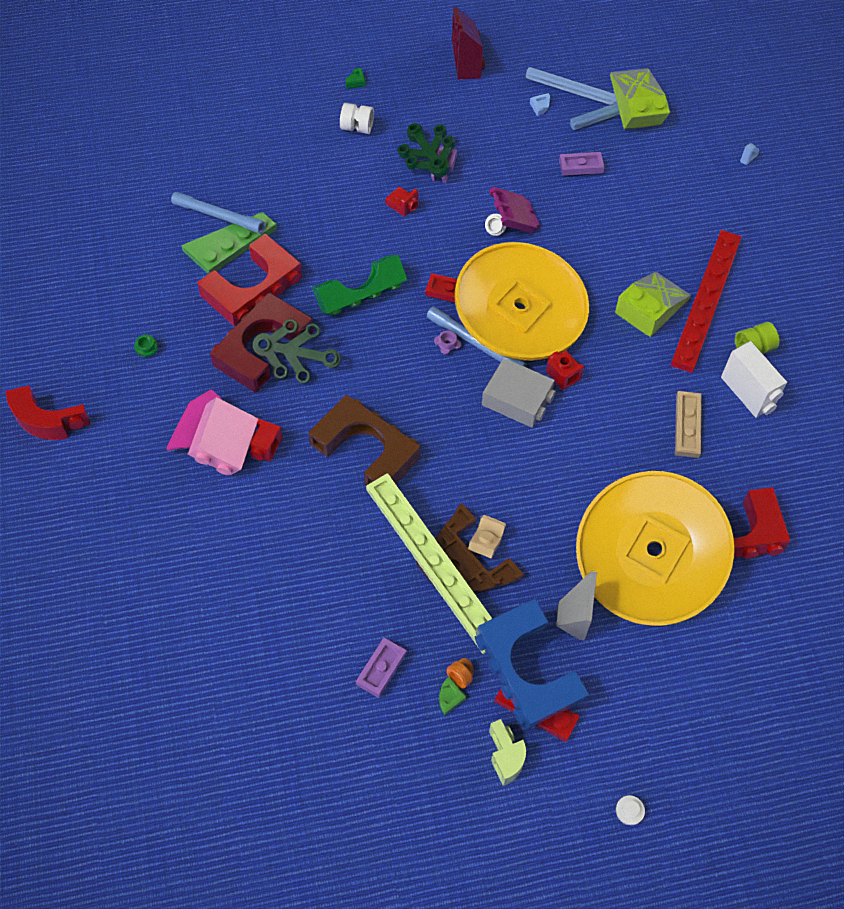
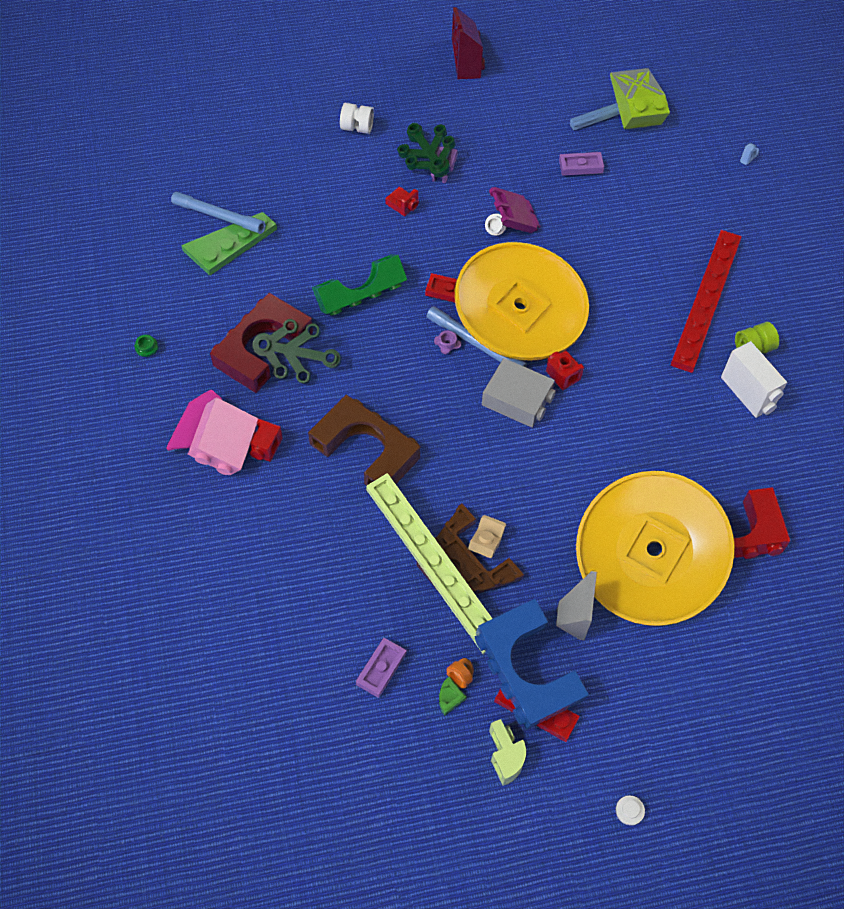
(44, 423): red arch -> none
(234, 301): red arch -> none
(355, 79): green tile -> none
(540, 103): light blue tile -> none
(571, 86): medium blue axle -> none
(650, 302): lime slope -> none
(688, 424): tan tile -> none

